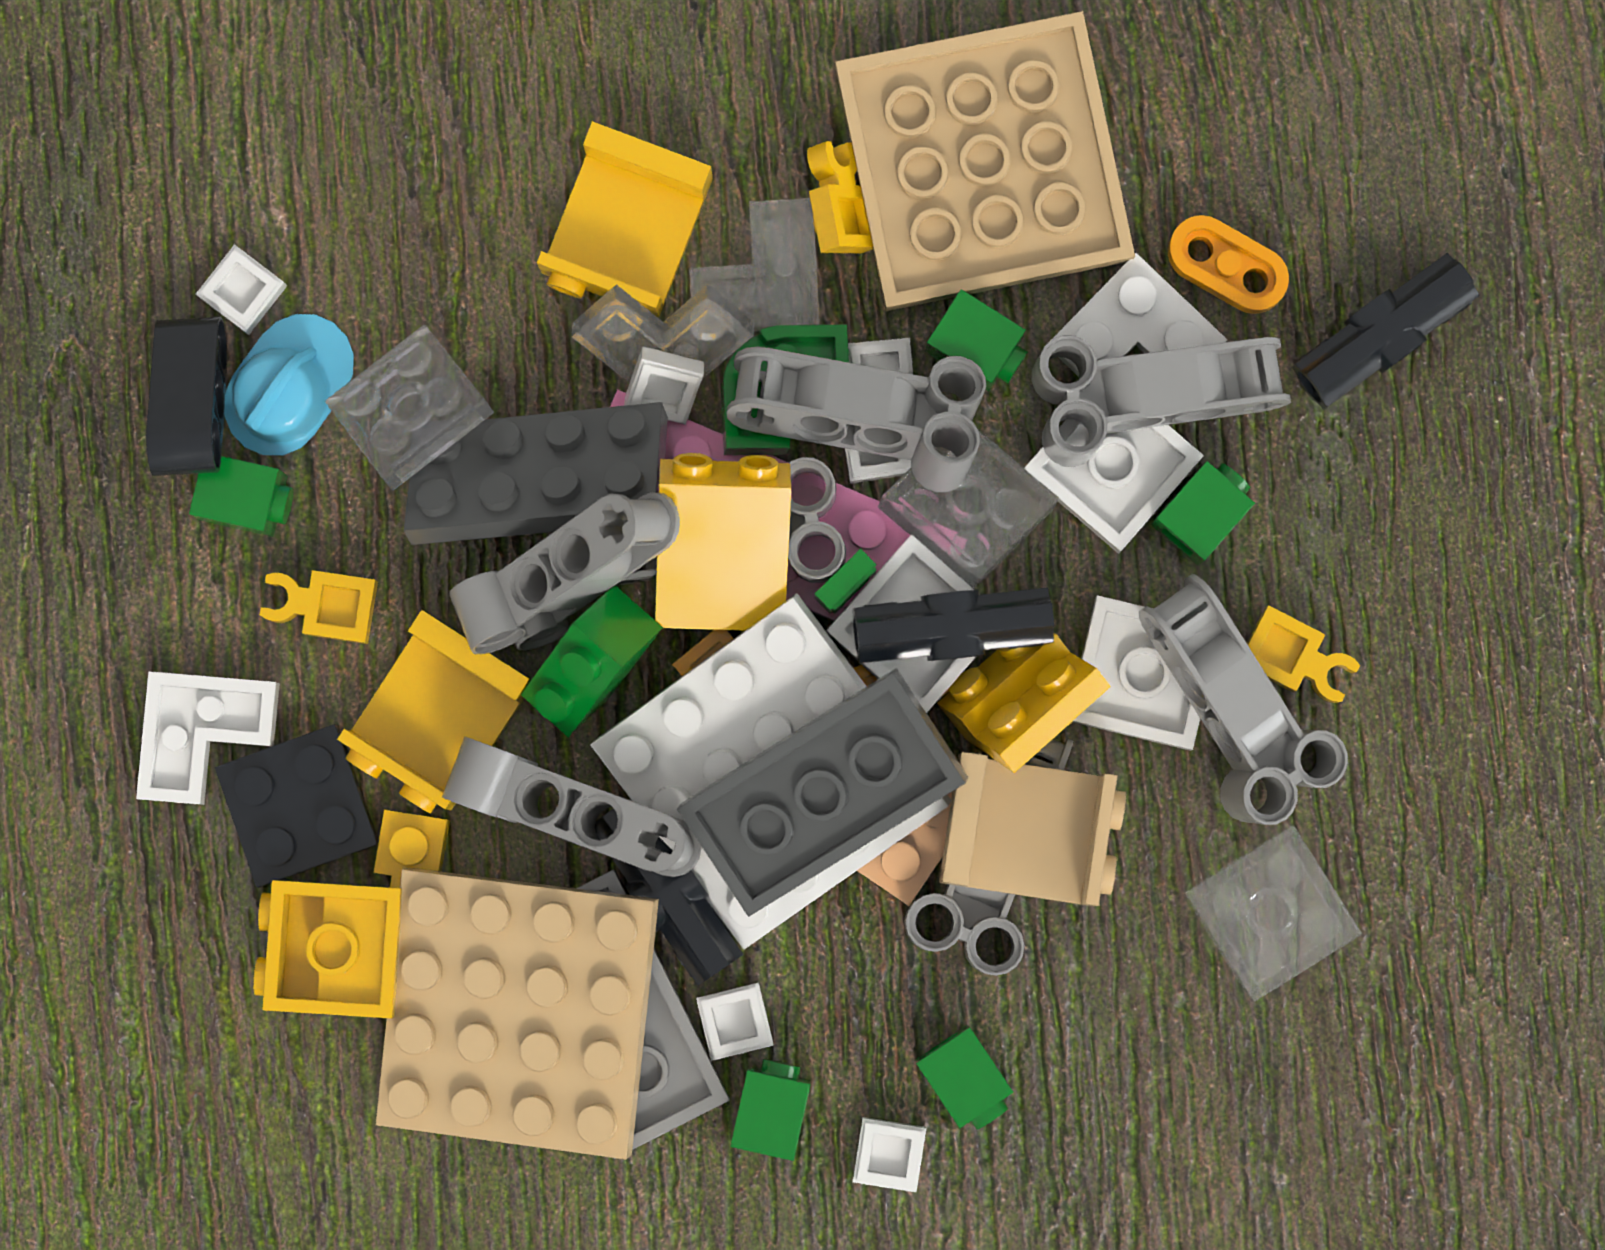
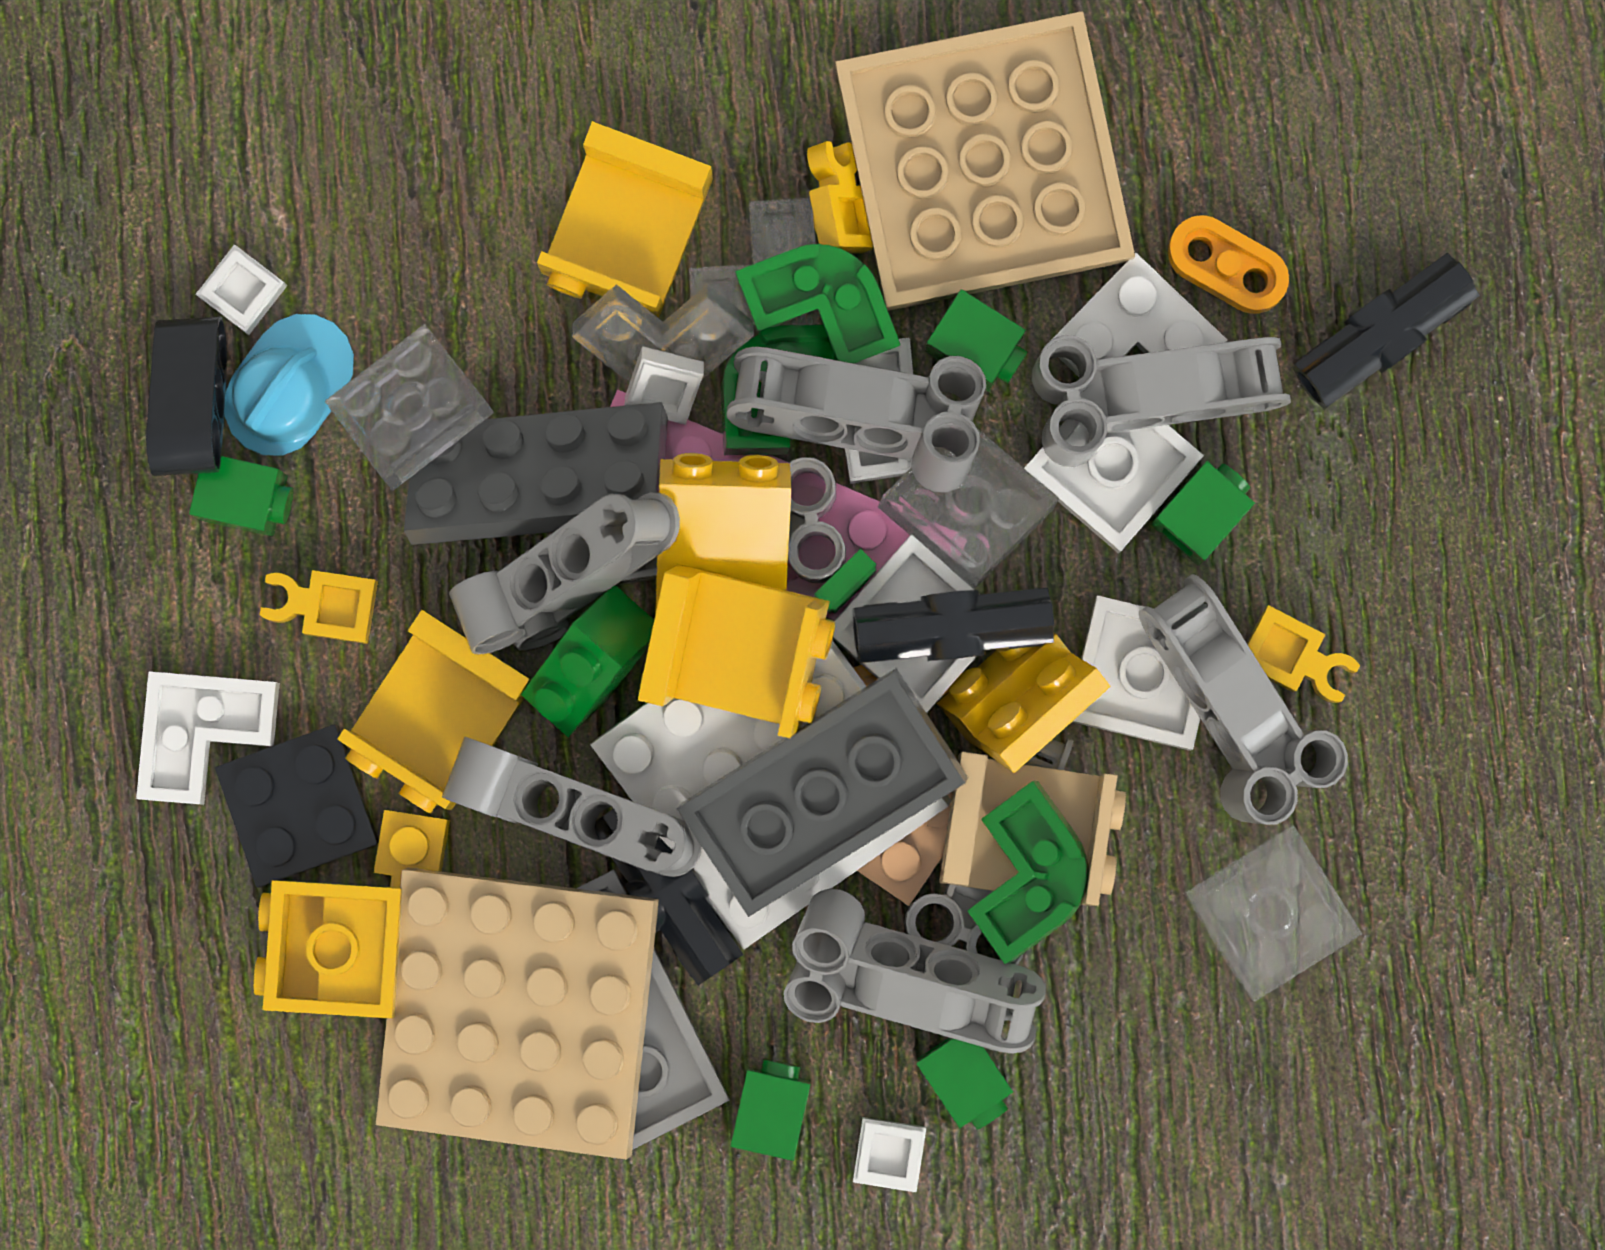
(734, 1021): white tile -> none
(737, 647): none -> yellow panel
(825, 281): none -> green plate
(906, 979): none -> light grey piece
(1049, 876): none -> green plate

